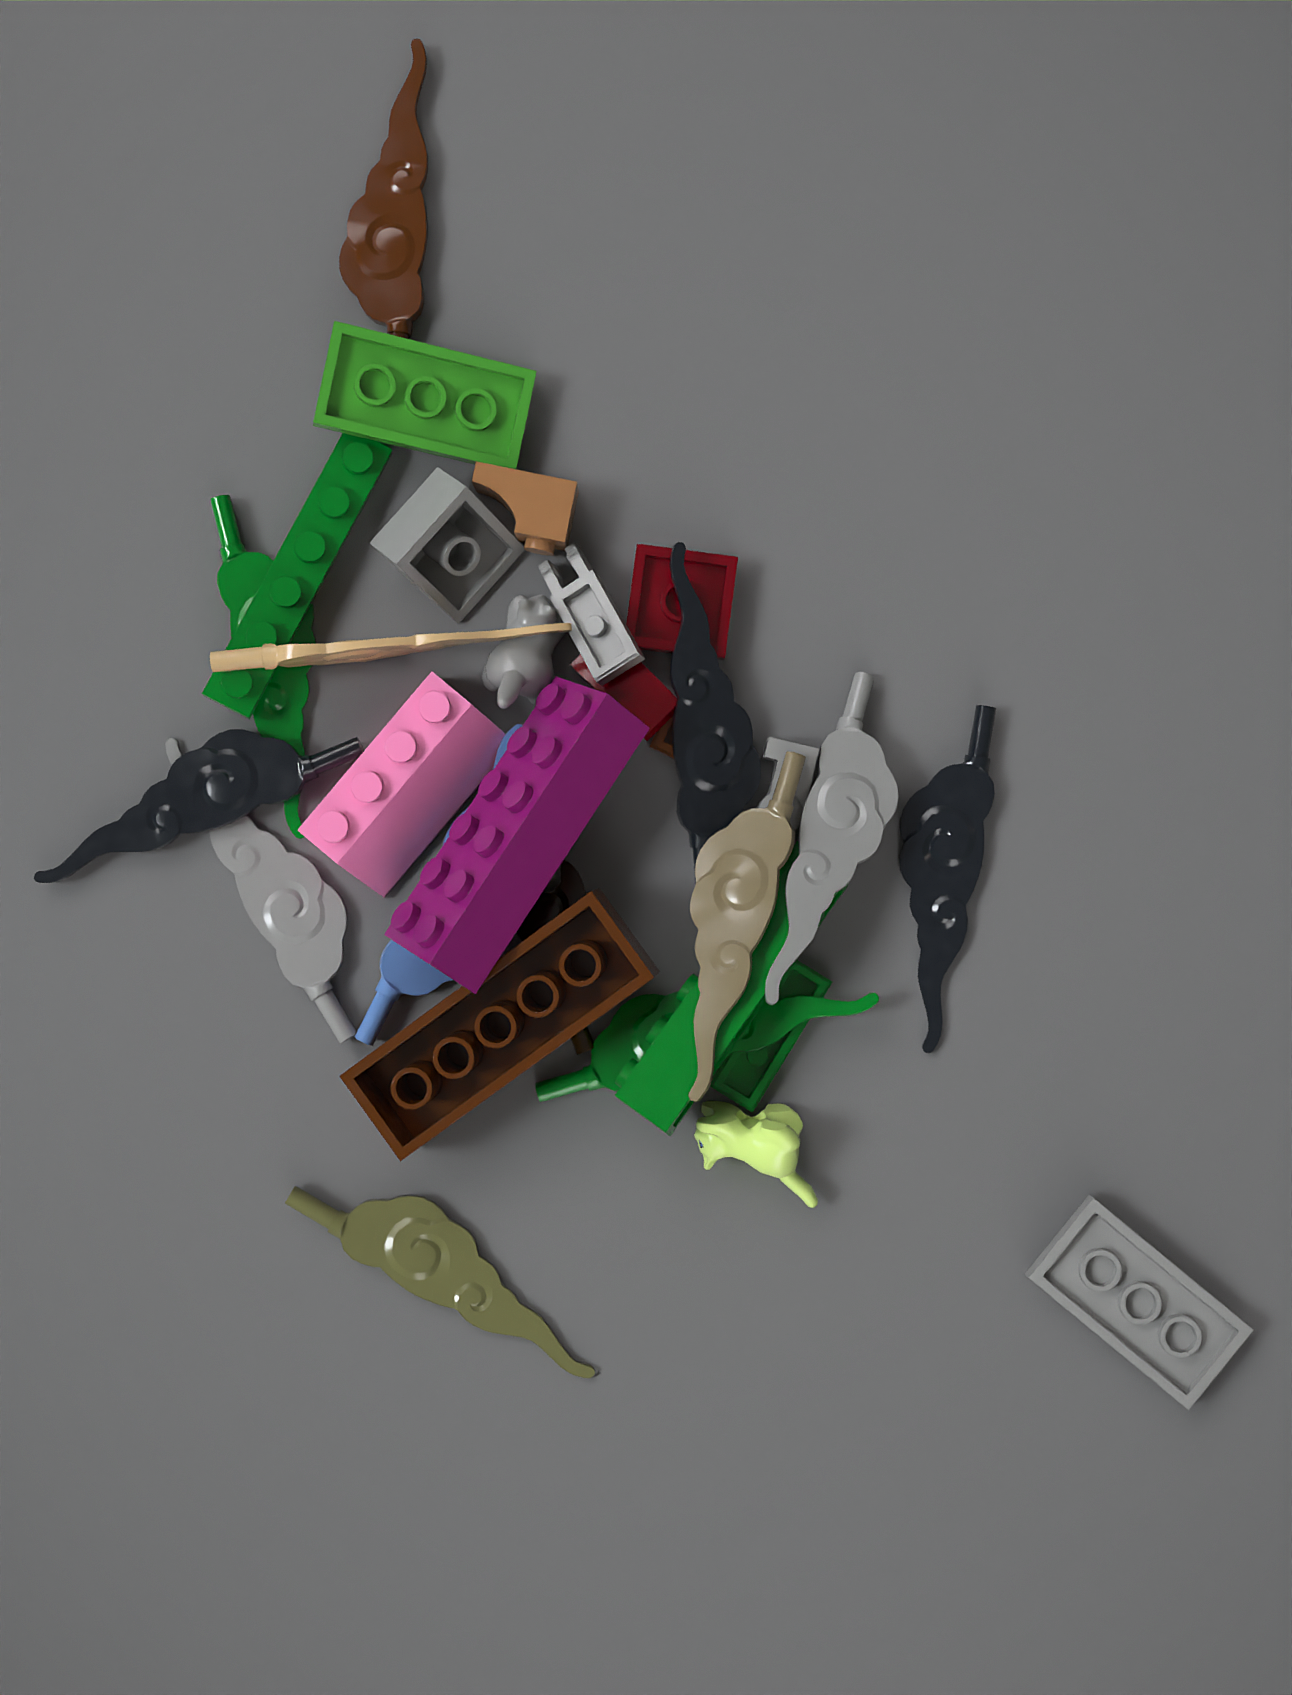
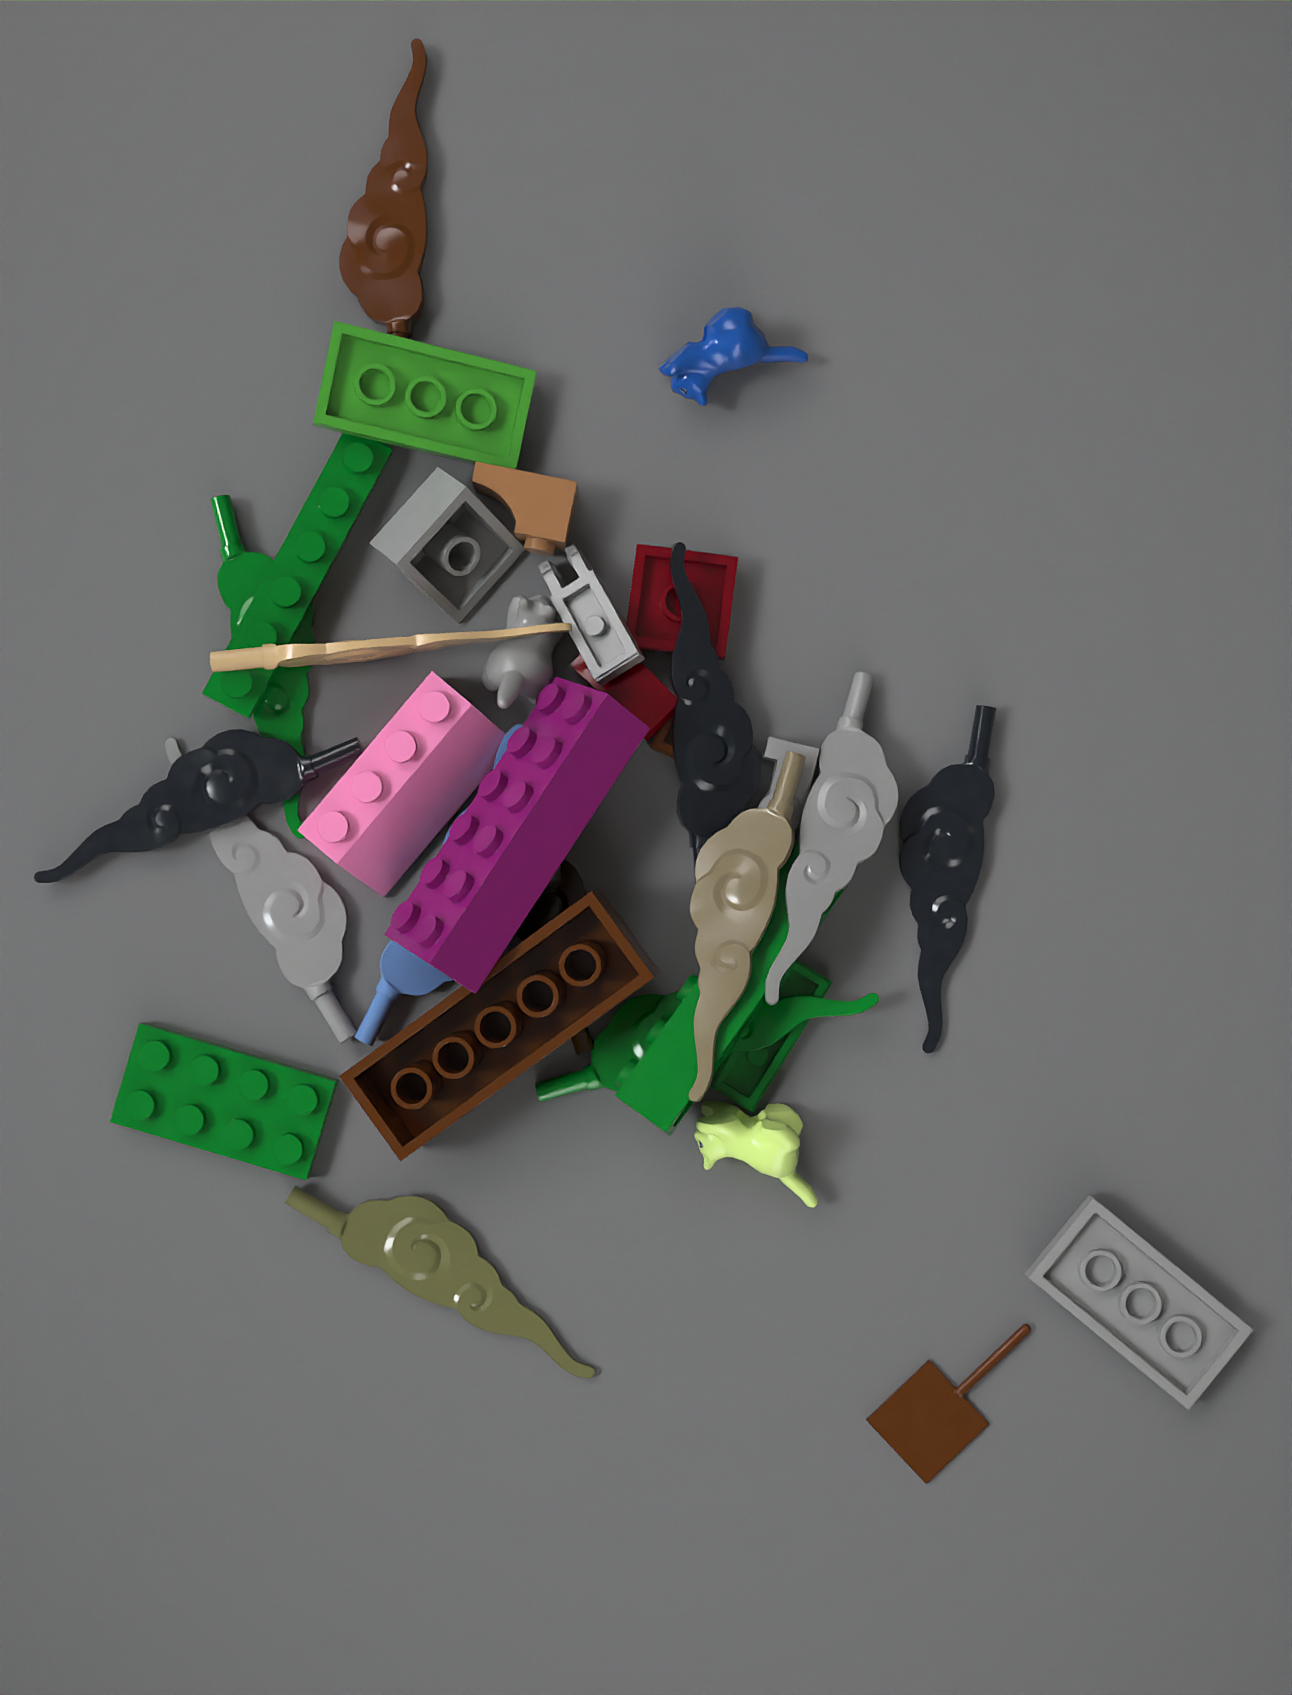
(224, 1100): none -> green plate
(728, 344): none -> blue animal
(930, 1418): none -> reddish brown piece

